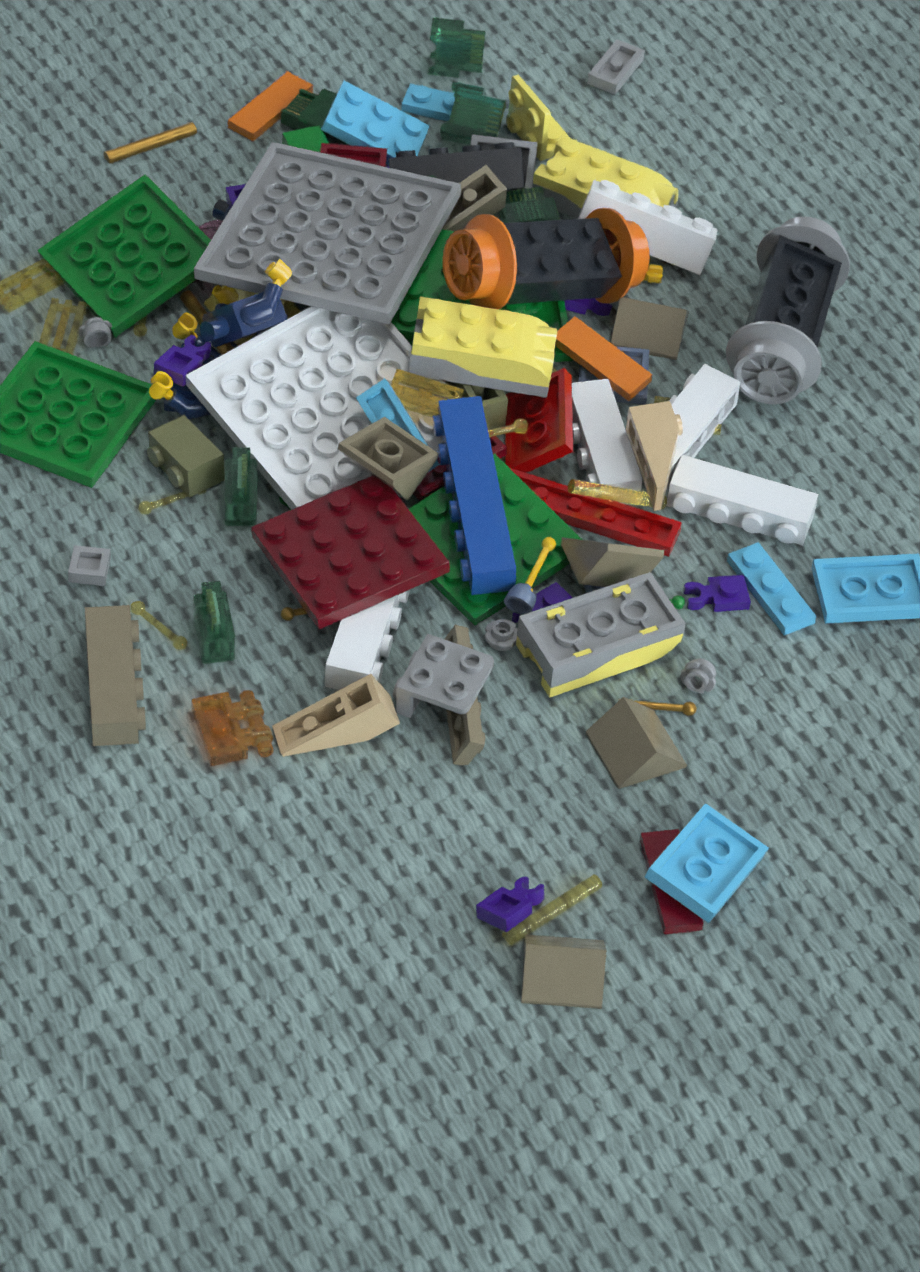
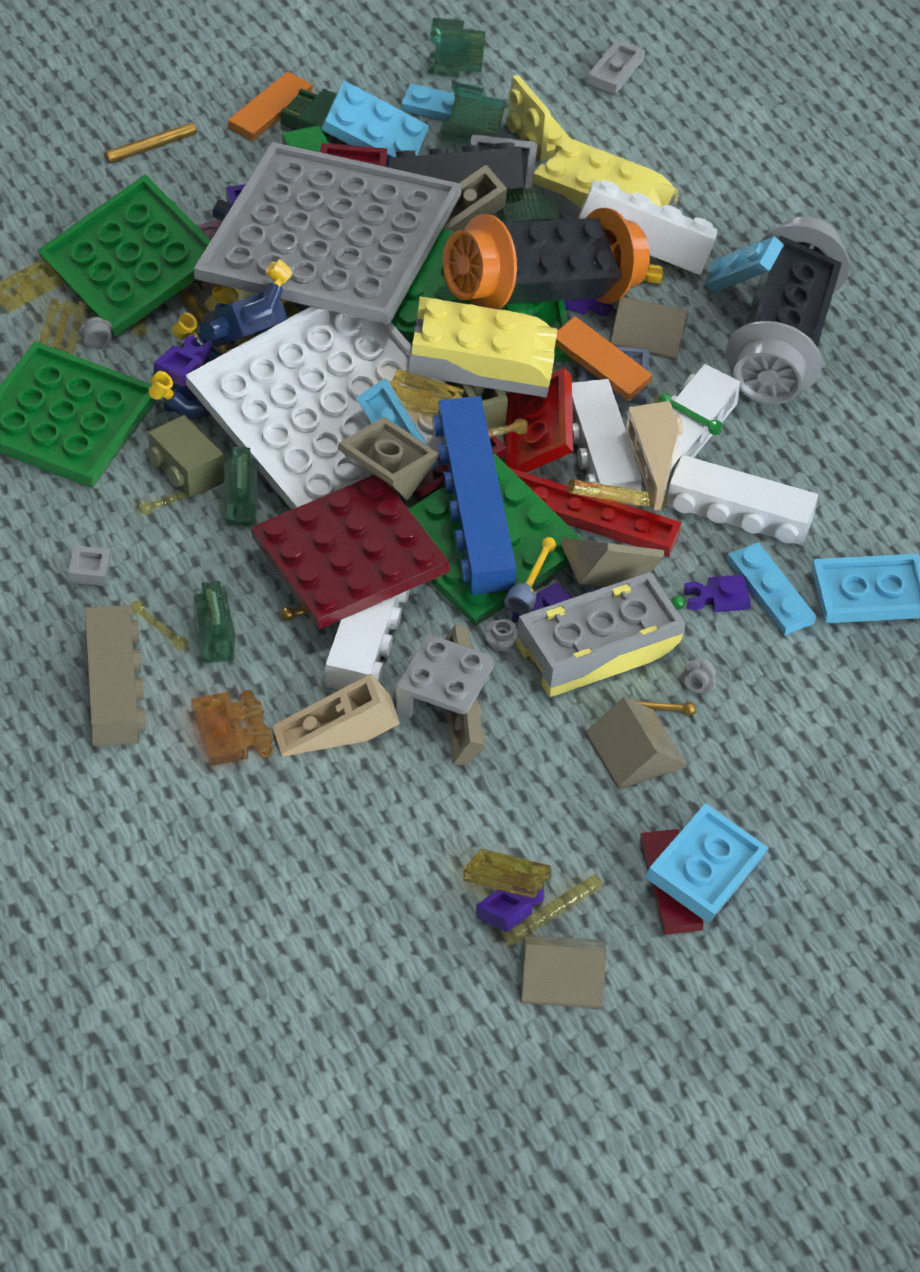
(507, 873): none -> clear yellow tile
(714, 426): none -> green hinge
(743, 264): none -> medium azure plate

